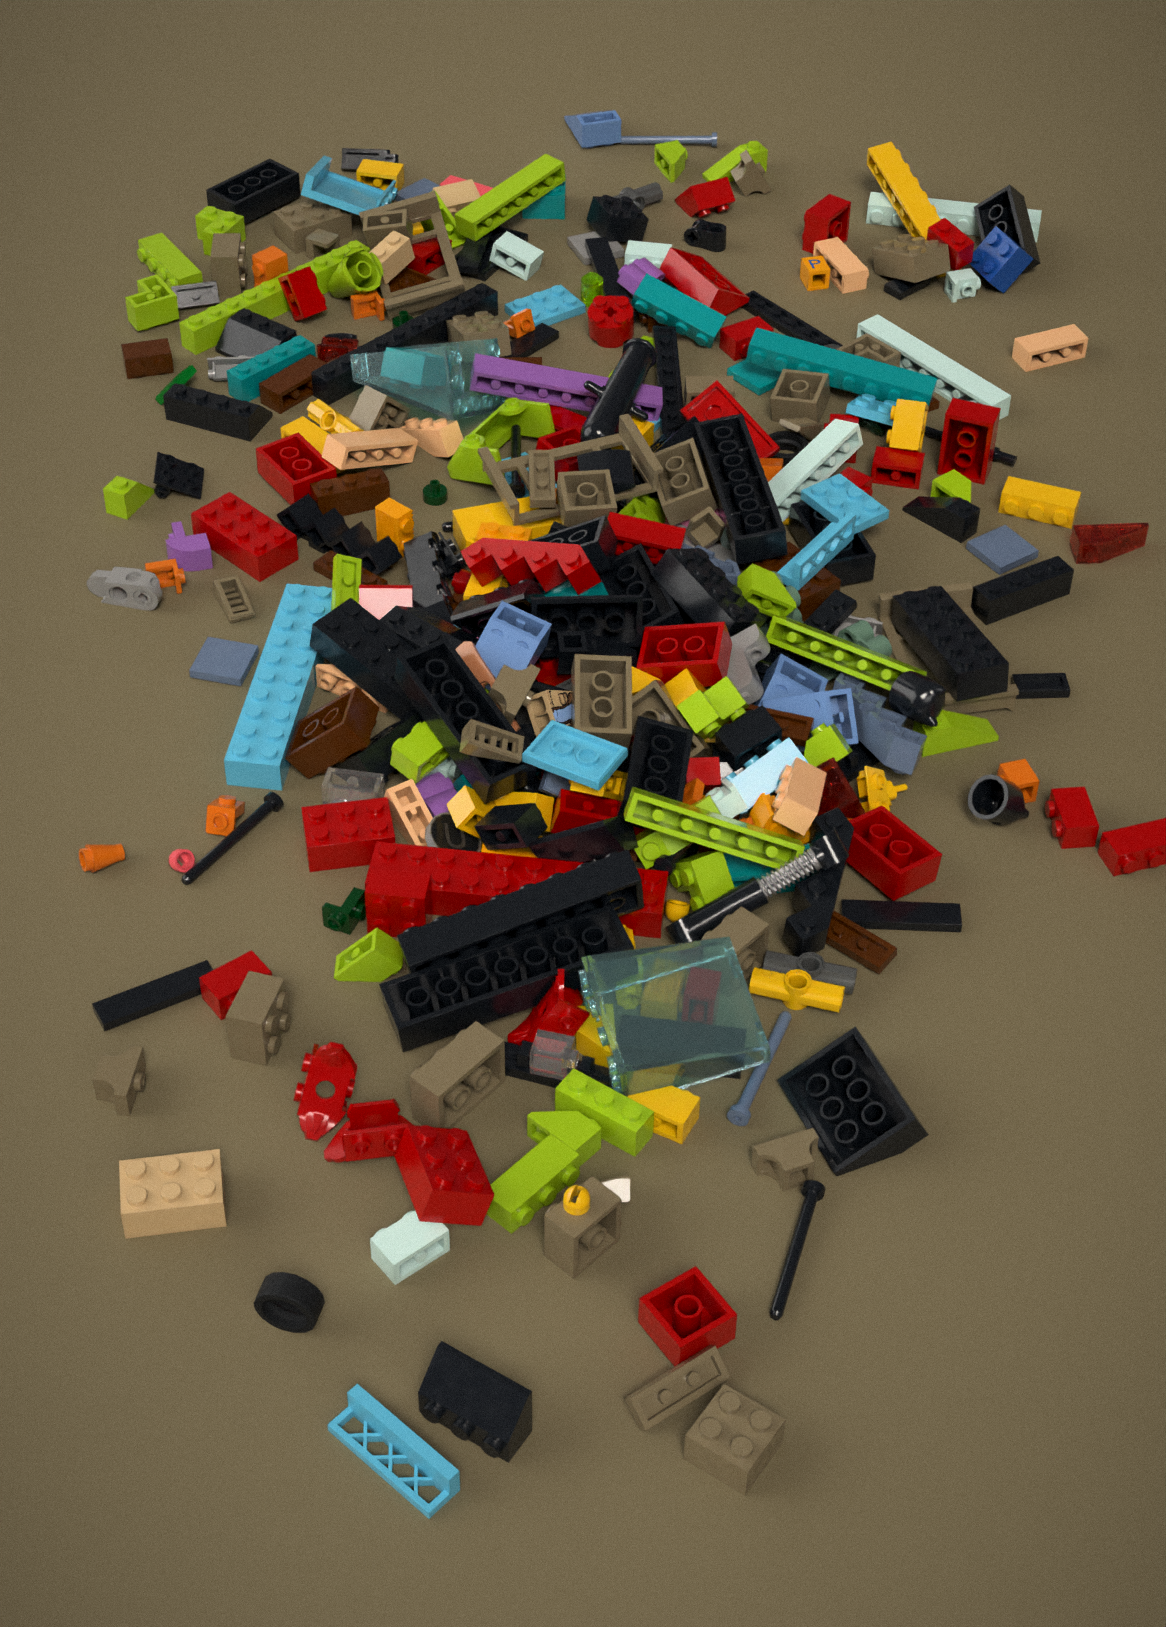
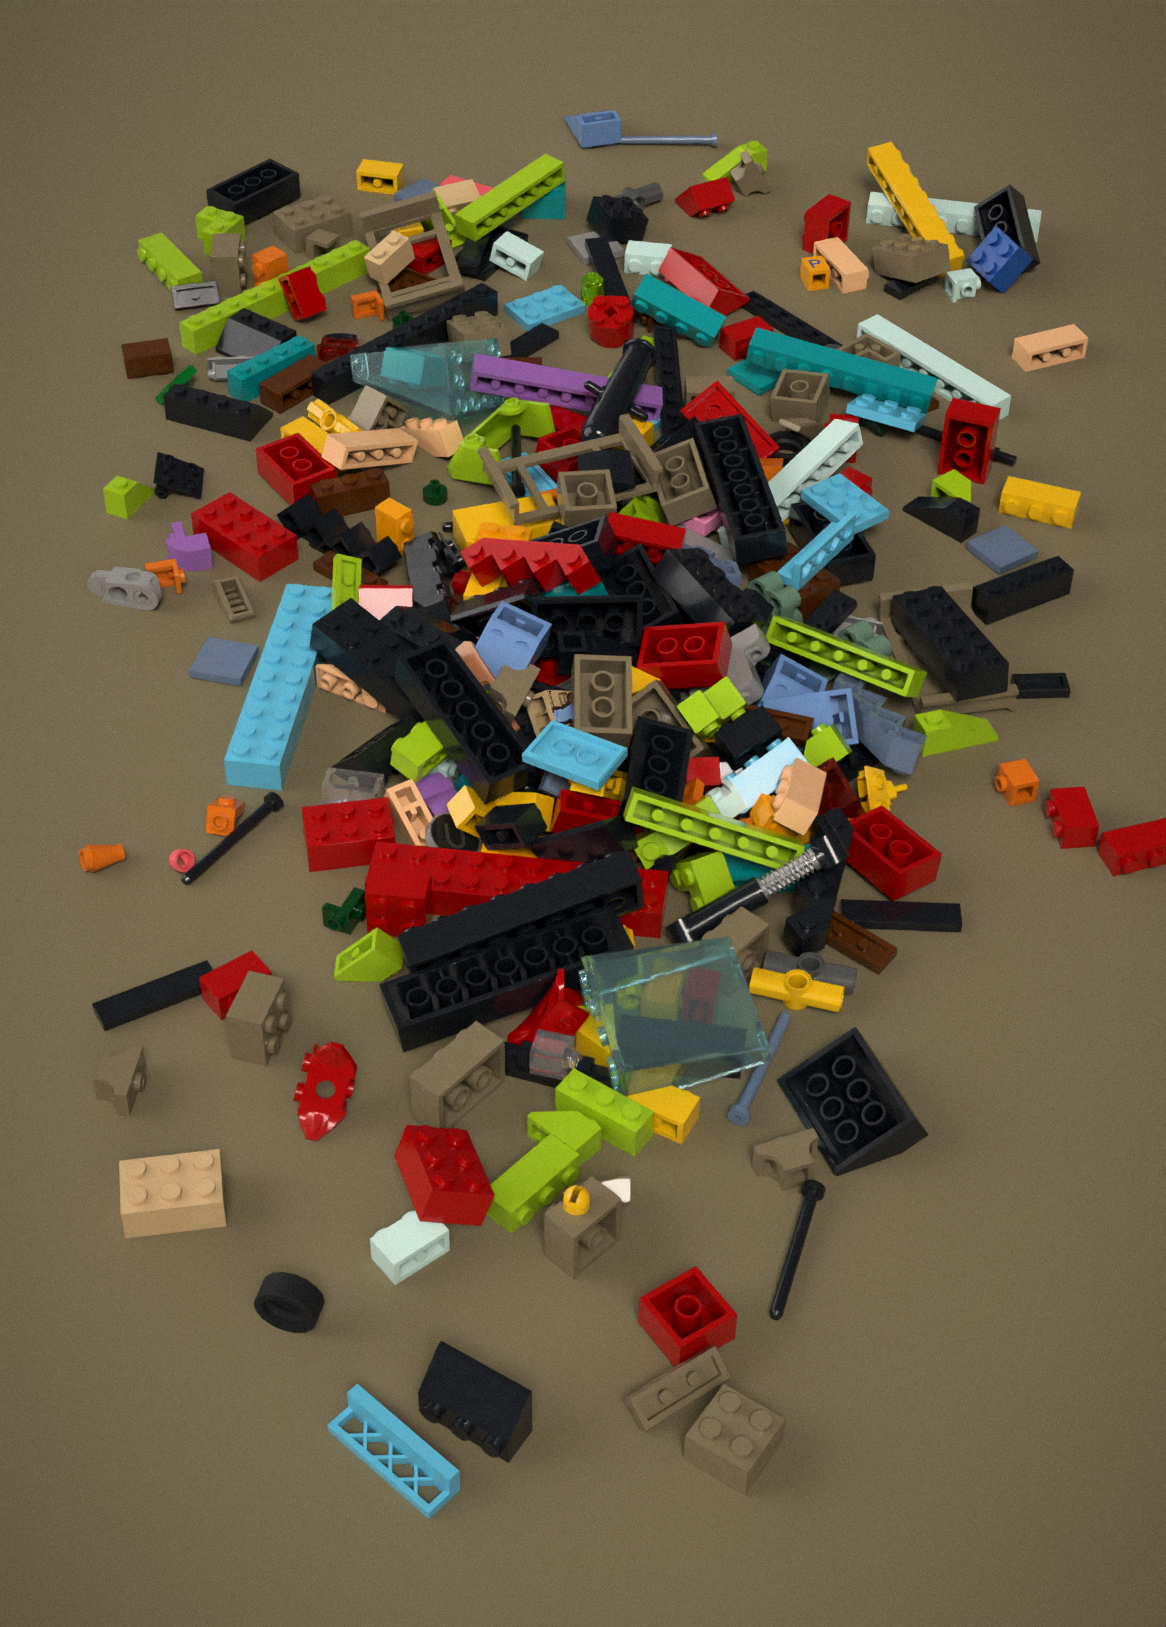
(152, 304): lime brick -> none
(332, 733): reddish brown brick -> none
(343, 191): medium azure panel -> none
(353, 157): black hinge -> none
(356, 274): lime cone -> none
(369, 1134): red piece -> none
(381, 224): dark tan brick -> none
(493, 734): dark tan slope -> none
(520, 323): orange bracket -> none
(541, 479): dark tan plate -> none
(632, 274): medium lavender brick -> none
(670, 159): lime slope -> none
(676, 909): yellow hinge -> none
(683, 686): yellow slope -> none
(705, 528): dark tan panel -> none
(706, 235): black piece -> none
(765, 591): lime slope -> none
(897, 467): red brick -> none
(908, 425): yellow brick -> none
(917, 698): black piece -> none
(959, 244): red brick -> none
(997, 800): black piece -> none
(1106, 541): clear red slope -> none

